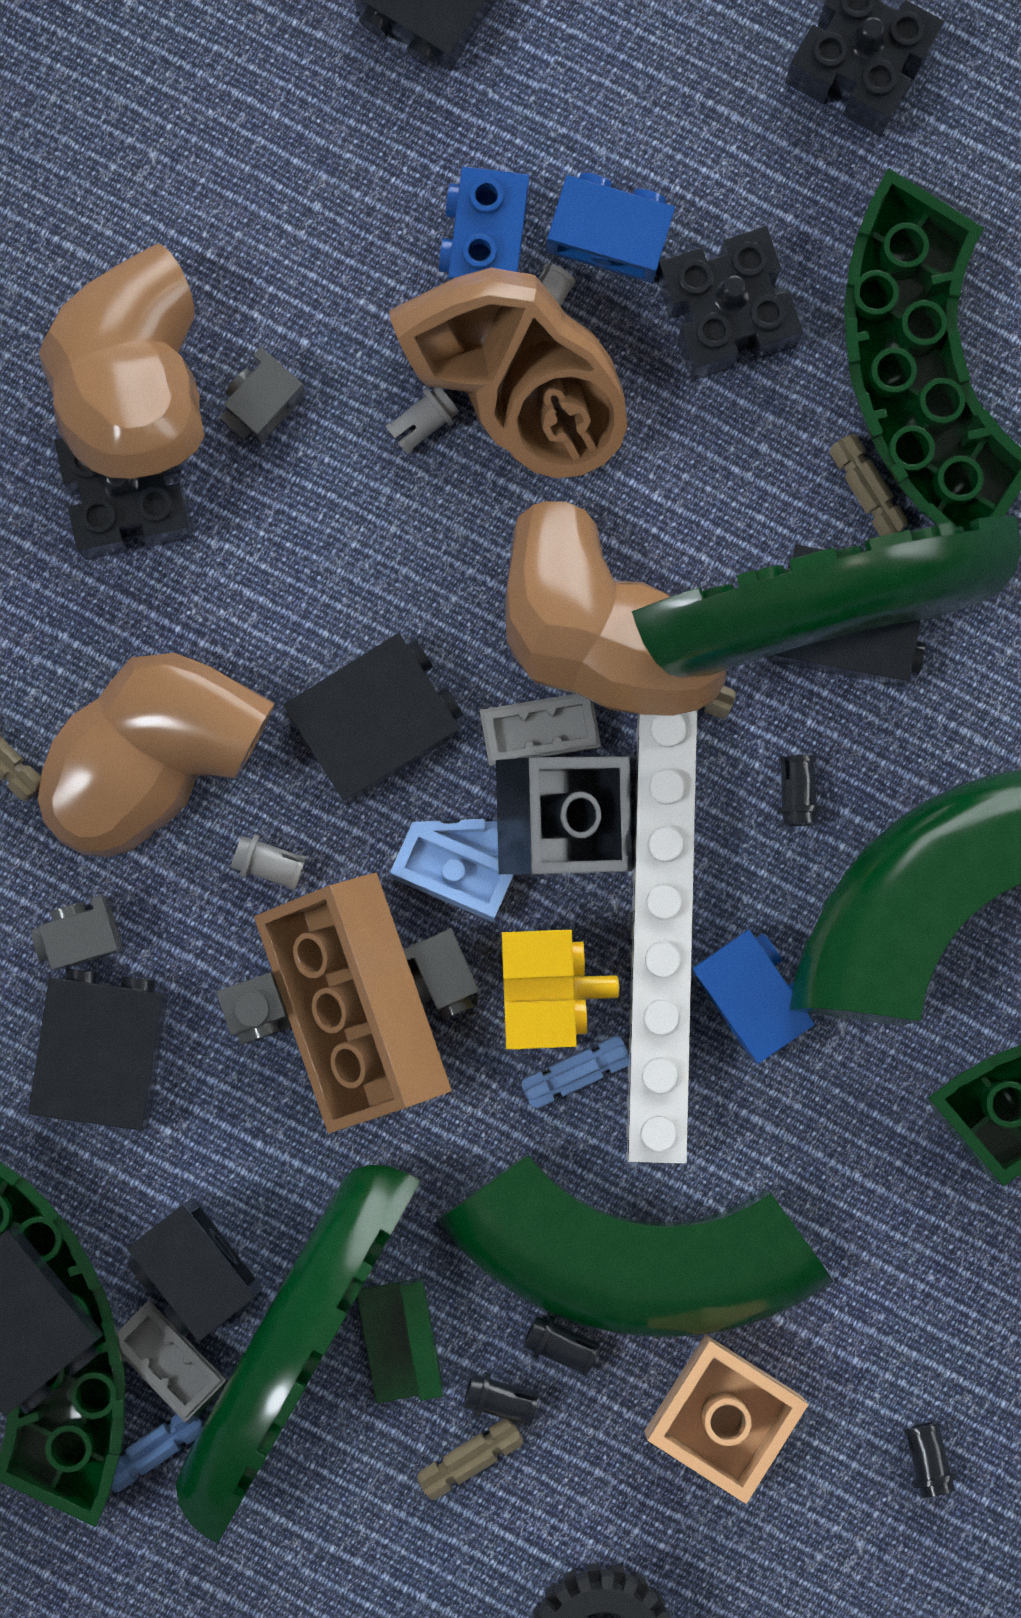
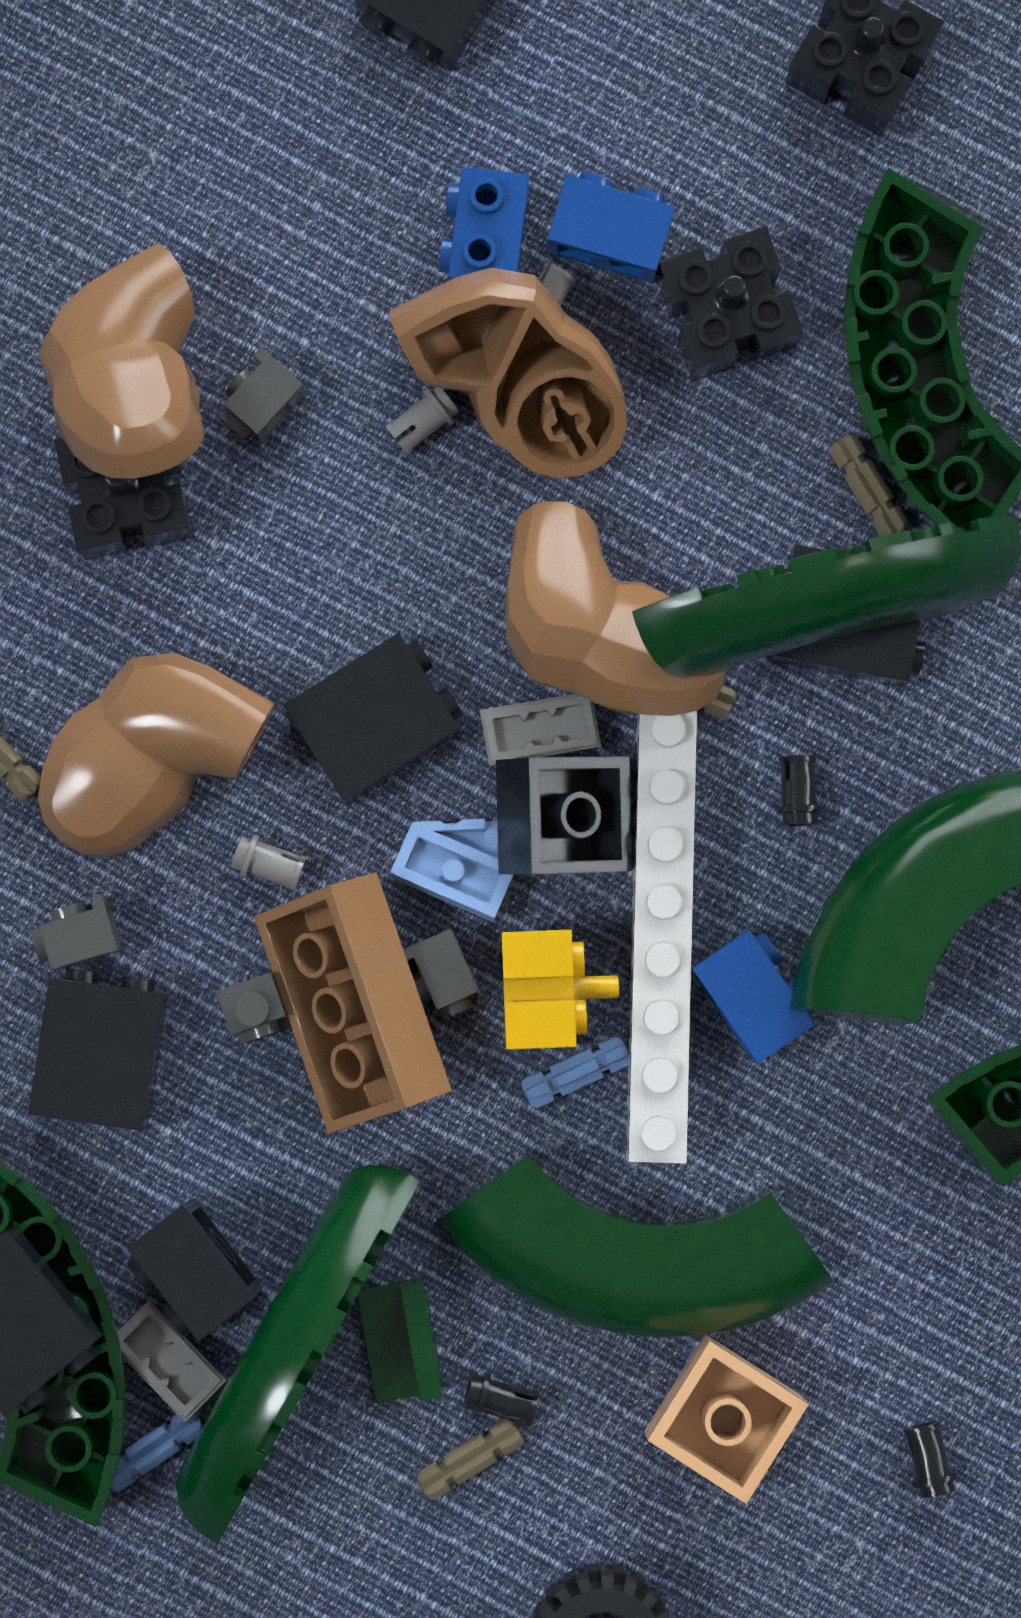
(560, 1345): black pin -> none

